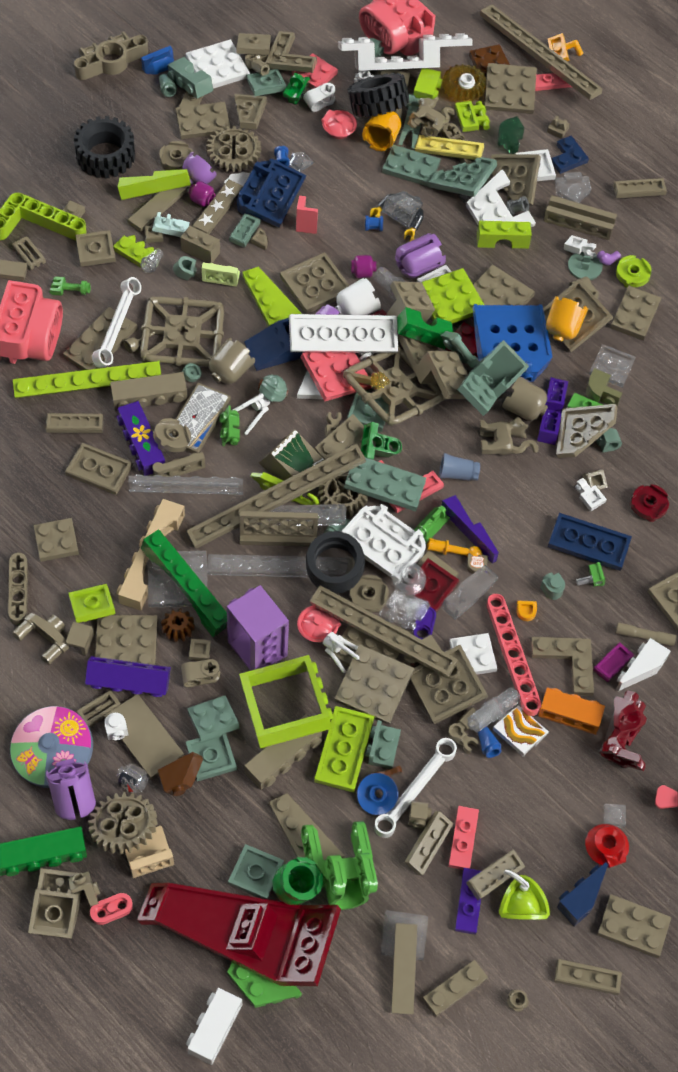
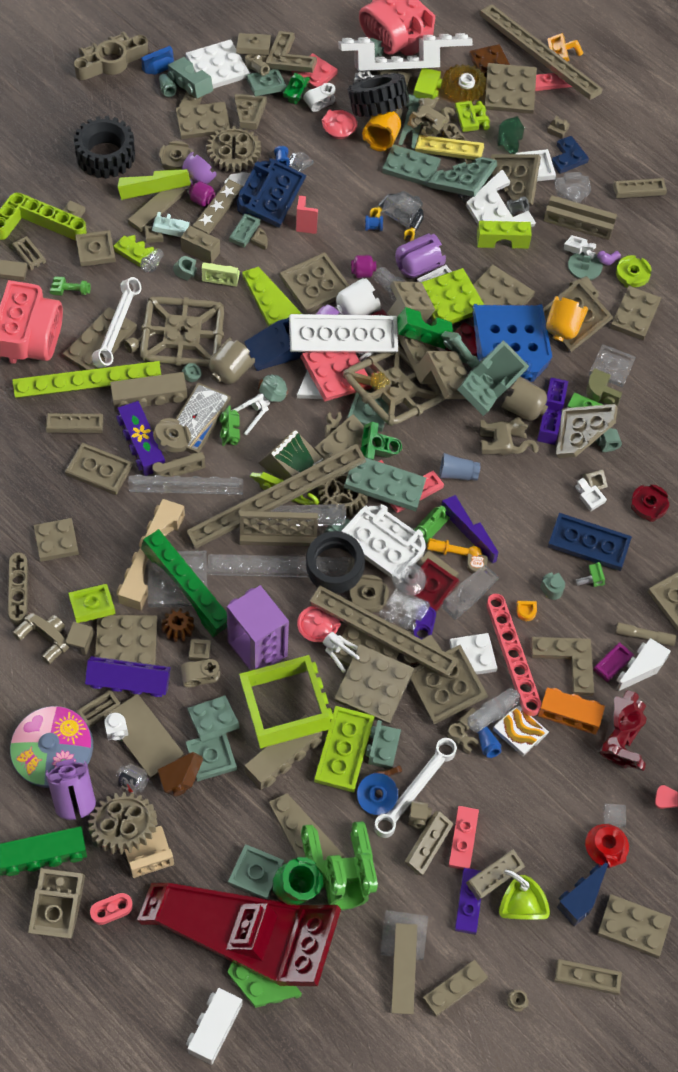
(84, 882): dark tan bracket -> none

